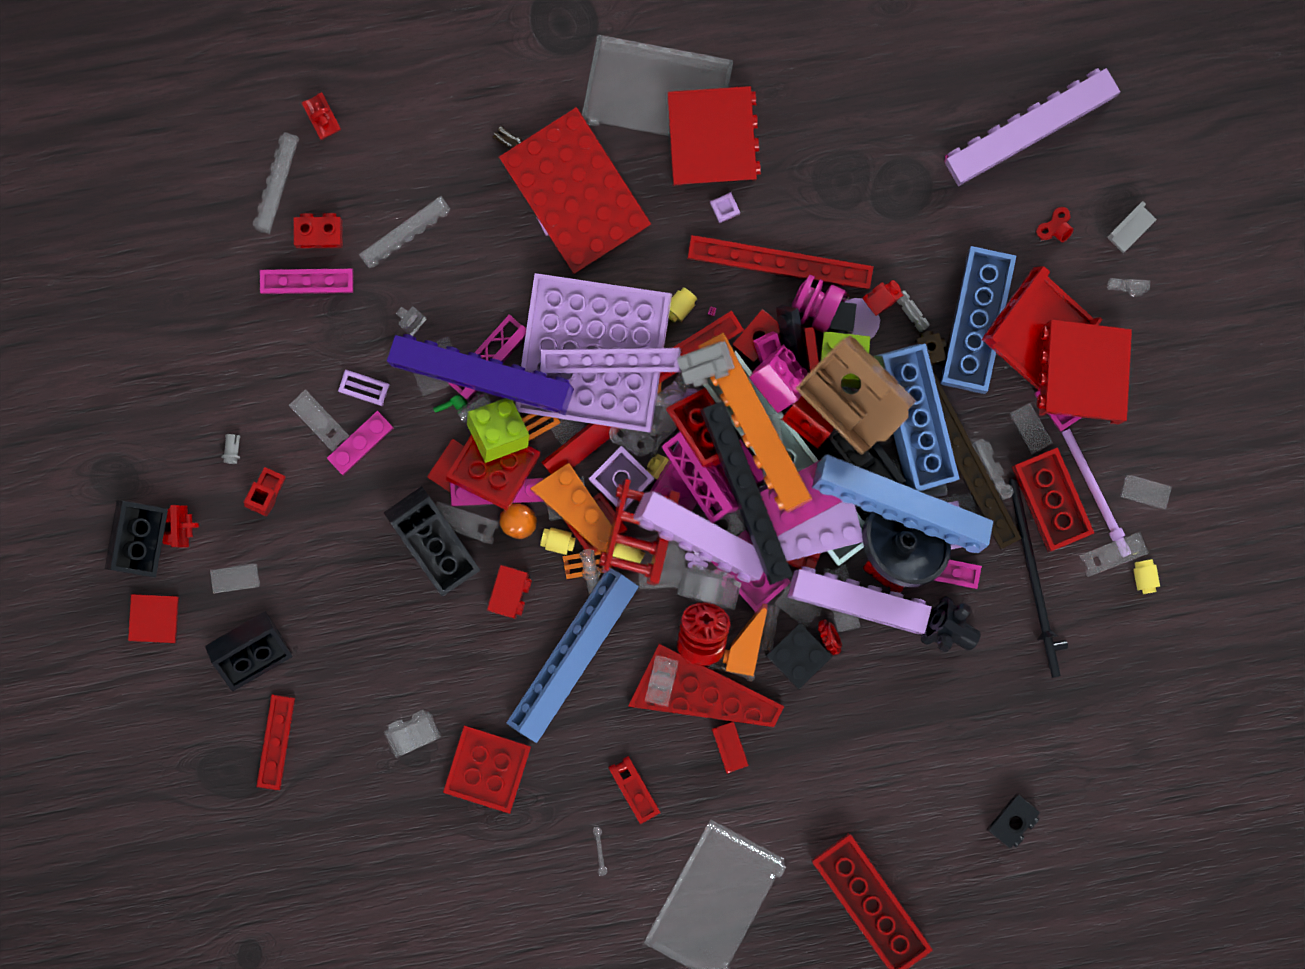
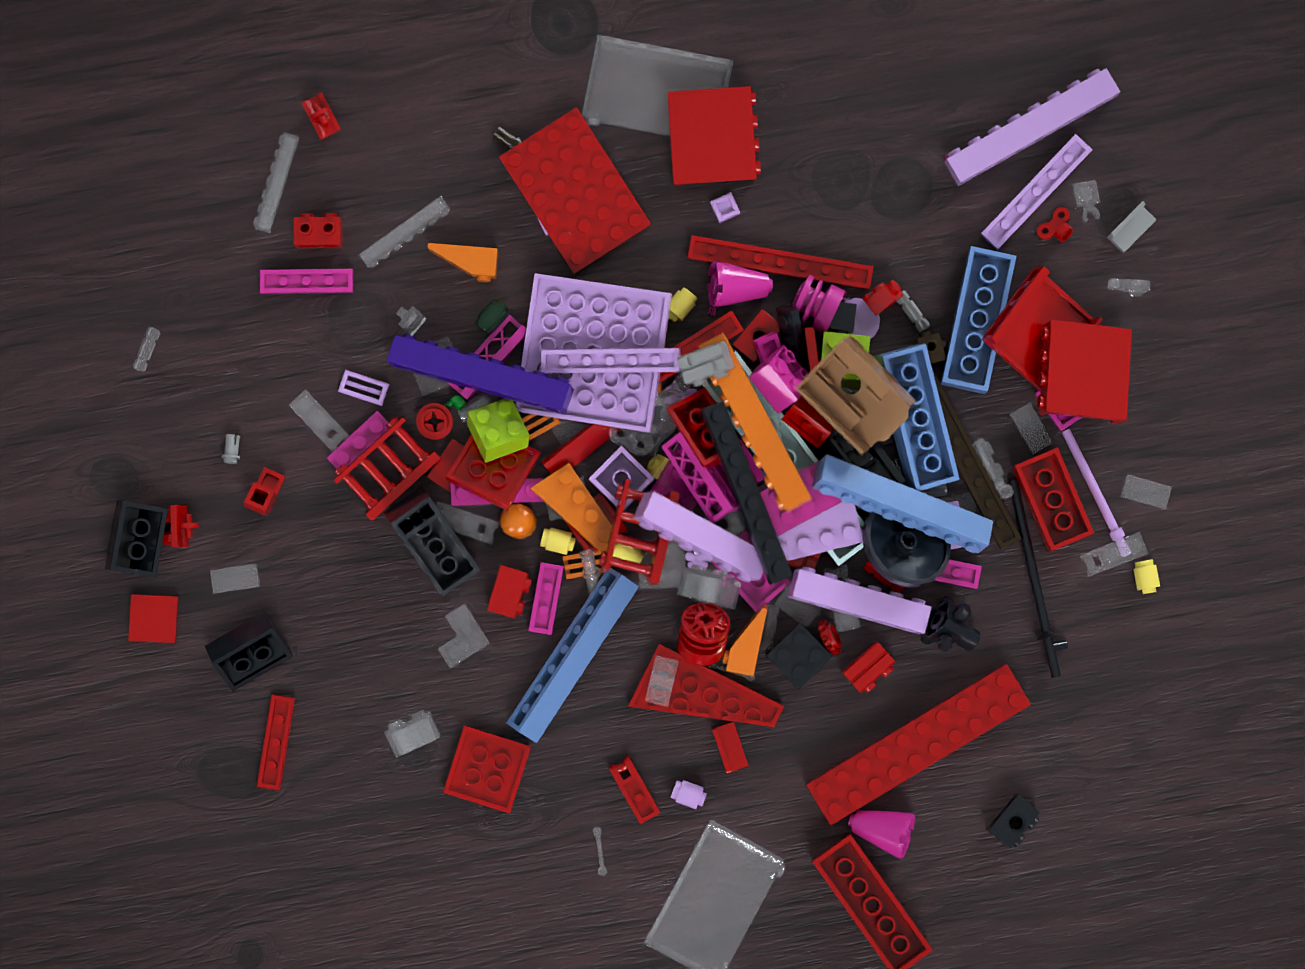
(146, 349): none -> clear axle
(391, 490): none -> red fence
(426, 428): none -> red gear
(469, 637): none -> clear brick
(475, 261): none -> orange slope
(492, 316): none -> clear green brick
(546, 598): none -> dark pink plate
(688, 794): none -> lavender brick
(735, 284): none -> dark pink cone
(869, 667): none -> red brick
(884, 829): none -> dark pink cone
(918, 744): none -> red brick
(1036, 192): none -> lavender plate
(1086, 196): none -> clear plate

